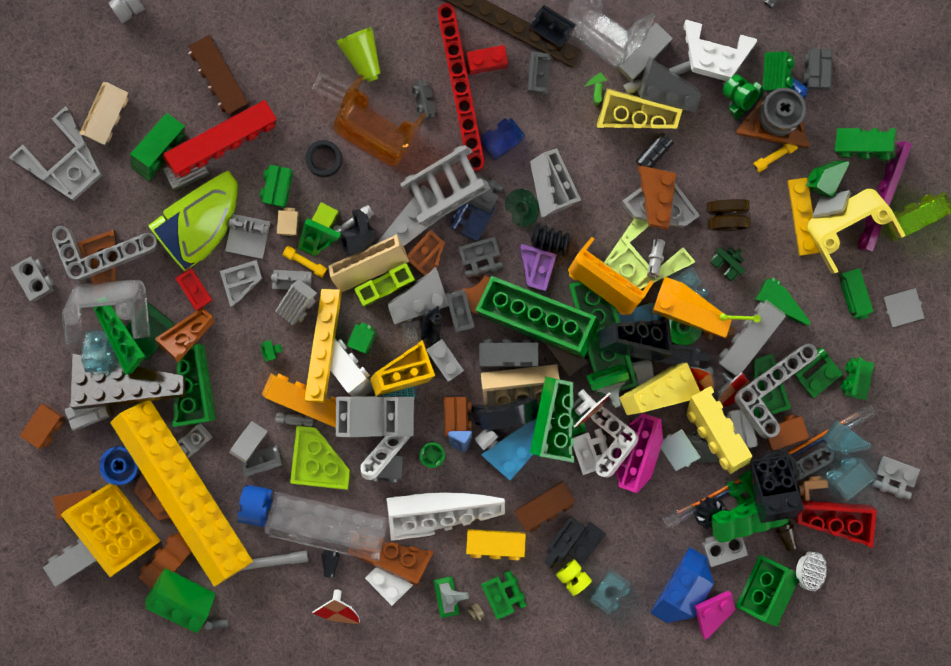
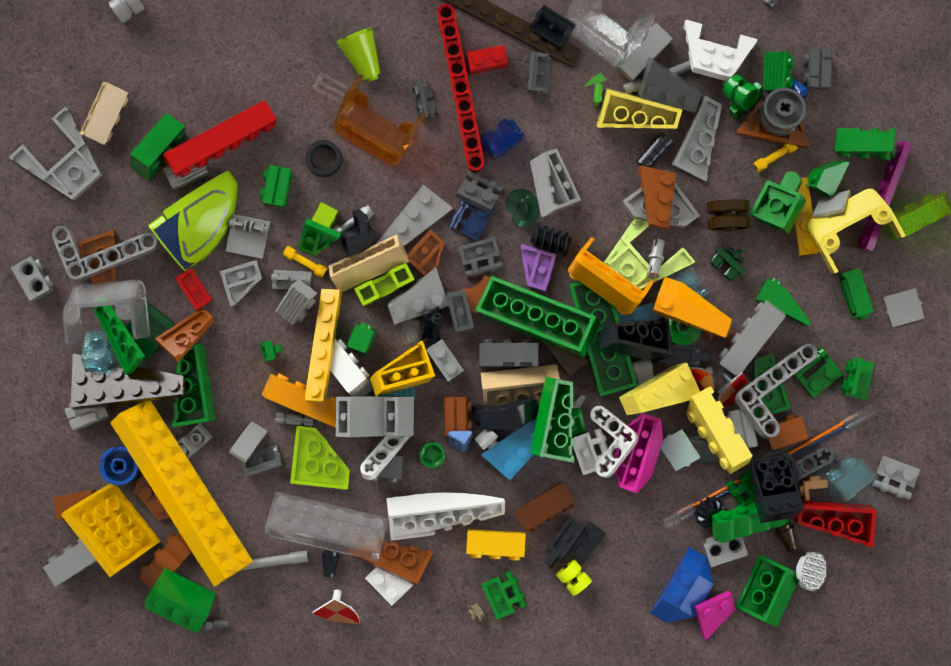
(42, 426): dark orange brick -> none
(218, 74): reddish brown wedge -> none
(254, 505): blue brick -> none
(287, 222): tan brick -> none
(448, 597): piece -> none
(460, 195): light grey fence -> none
(588, 402): white shield -> none
(599, 596): clear light blue brick -> none
(609, 381): green piece -> none
(697, 144): none -> light grey wing
(756, 318): lime hinge -> none
(780, 204): none -> green brick
(843, 439): clear light blue slope -> none

